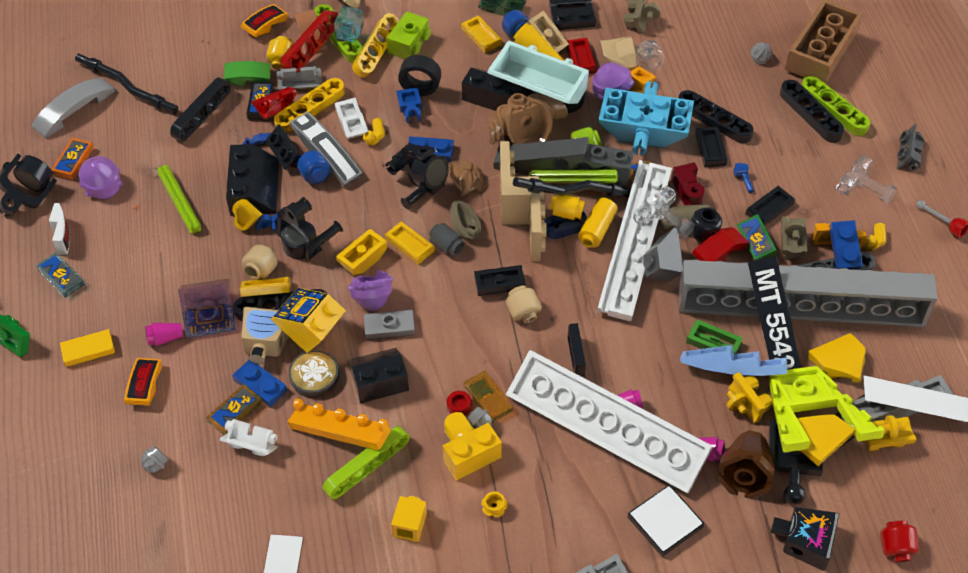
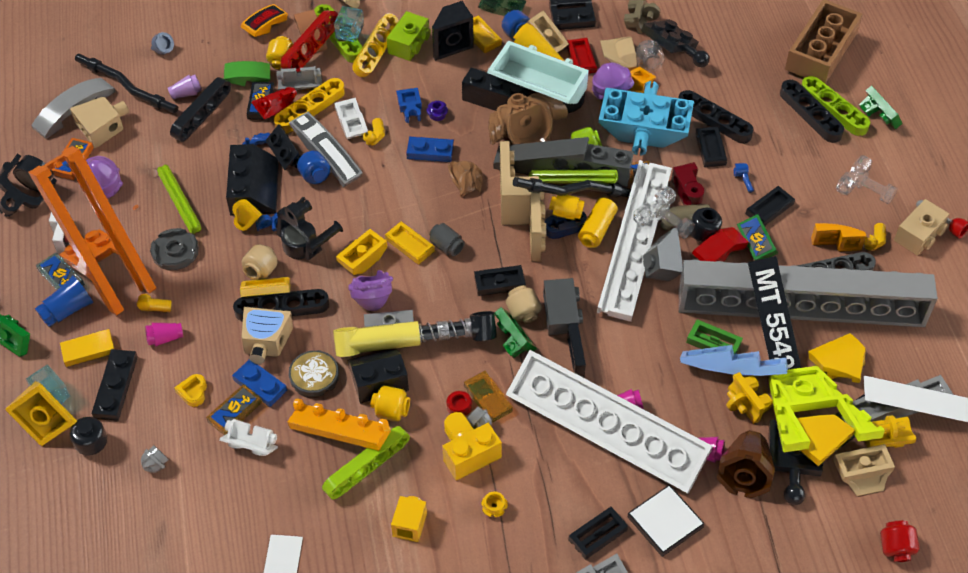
(40, 414): none -> yellow slope
(51, 382): none -> clear light blue brick
(64, 302): none -> blue plant
(88, 436): none -> black head
(97, 245): none -> orange piece
(99, 119): none -> tan torso
(114, 385): none -> black plate
(142, 381): slope -> none
(147, 303): none -> yellow arm
(162, 43): none -> sand blue tile
(174, 249): none -> dark grey tile
(185, 87): none -> lavender cone
(192, 390): none -> yellow tile
(207, 308): clear purple slope -> none
(308, 317): yellow slope -> none
(354, 340): none -> piece
(390, 403): none -> yellow head
(422, 64): black tyre -> none
(425, 171): black piece -> none
(437, 110): none -> dark purple plate
(452, 31): none -> black slope
(465, 220): dark tan arm -> none
(519, 340): none -> green hinge
(561, 305): none -> dark grey brick
(580, 532): none -> black tile
(676, 40): none -> black plate
(761, 53): light grey plate -> none
(793, 237): dark tan hips -> none
(808, 535): black torso -> none
(845, 245): blue plate -> none
(865, 469): none -> tan slope
(874, 103): none -> hinge
(910, 148): dark grey hinge -> none
(922, 227): none -> tan brick

